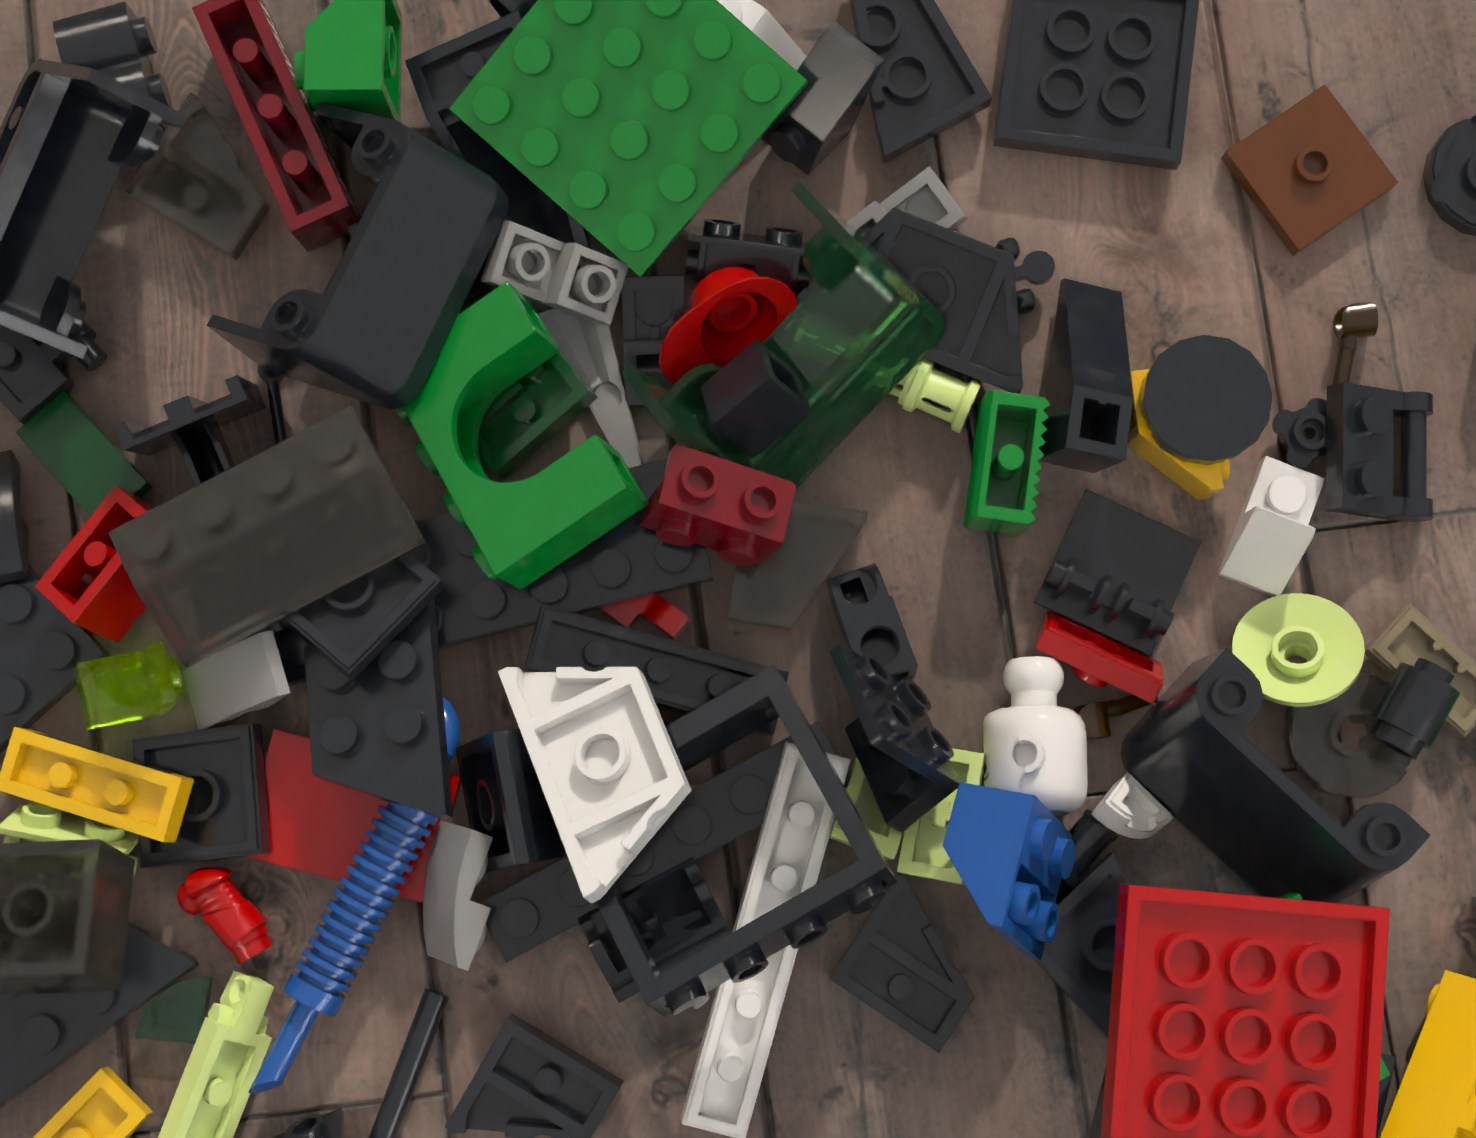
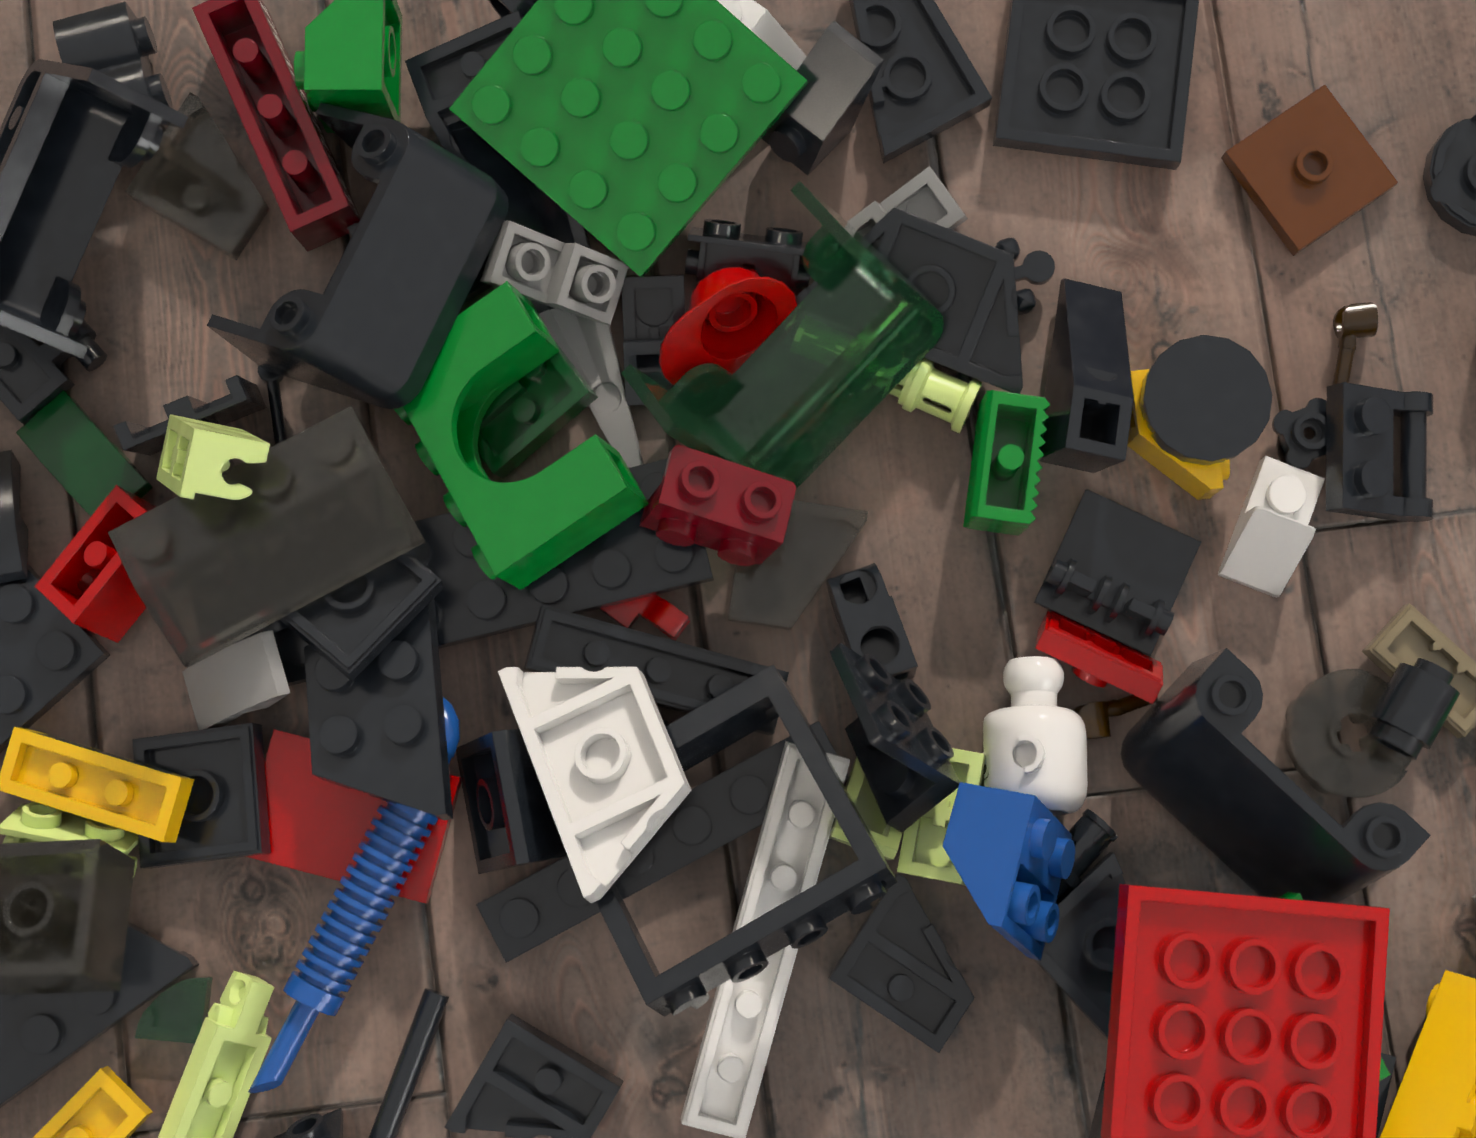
(127, 686): clear neon green bracket -> none
(199, 453): none -> yellowish green hinge
(226, 912): red arm -> none
(451, 921): light grey slope -> none
(673, 917): black hinge -> none
(753, 400): black brick -> none
(1131, 810): white tile -> none
(1304, 628): yellowish green dish -> none

